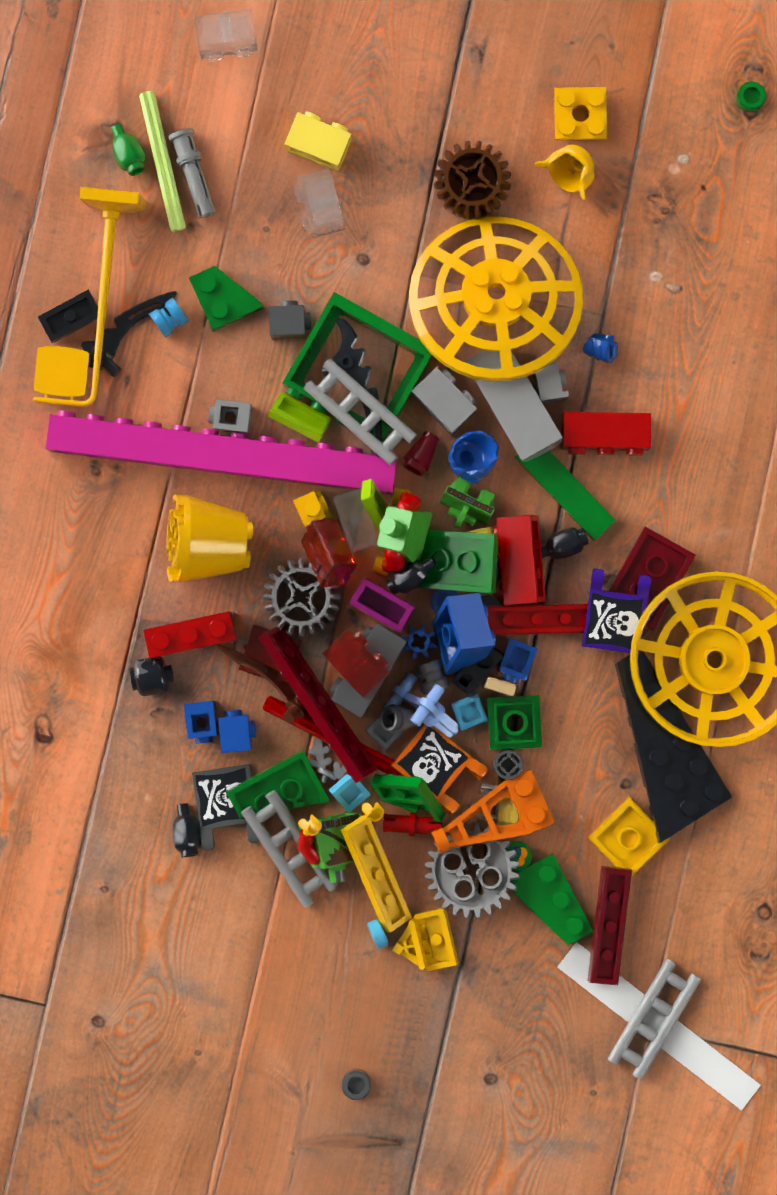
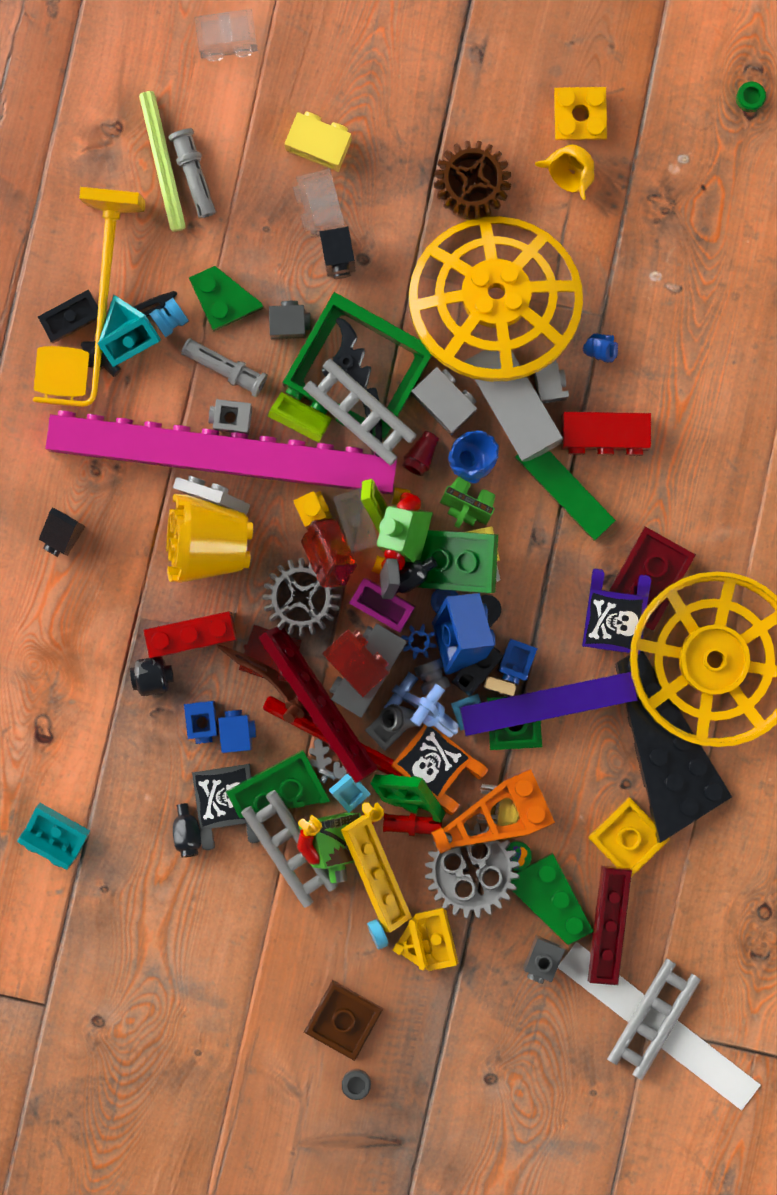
(53, 836): none -> teal bracket
(60, 533): none -> black slope
(125, 332): none -> teal slope
(127, 151): green plant -> none
(216, 494): none -> light grey wing
(235, 372): none -> light grey pin
(338, 252): none -> black brick
(343, 1020): none -> reddish brown tile
(389, 578): none -> dark grey tile
(505, 761): dark grey wheel -> none
(520, 560): red brick -> none
(537, 619): red tile -> none
(543, 960): none -> dark grey brick
(548, 703): none -> dark purple tile
(565, 543): black plant -> none

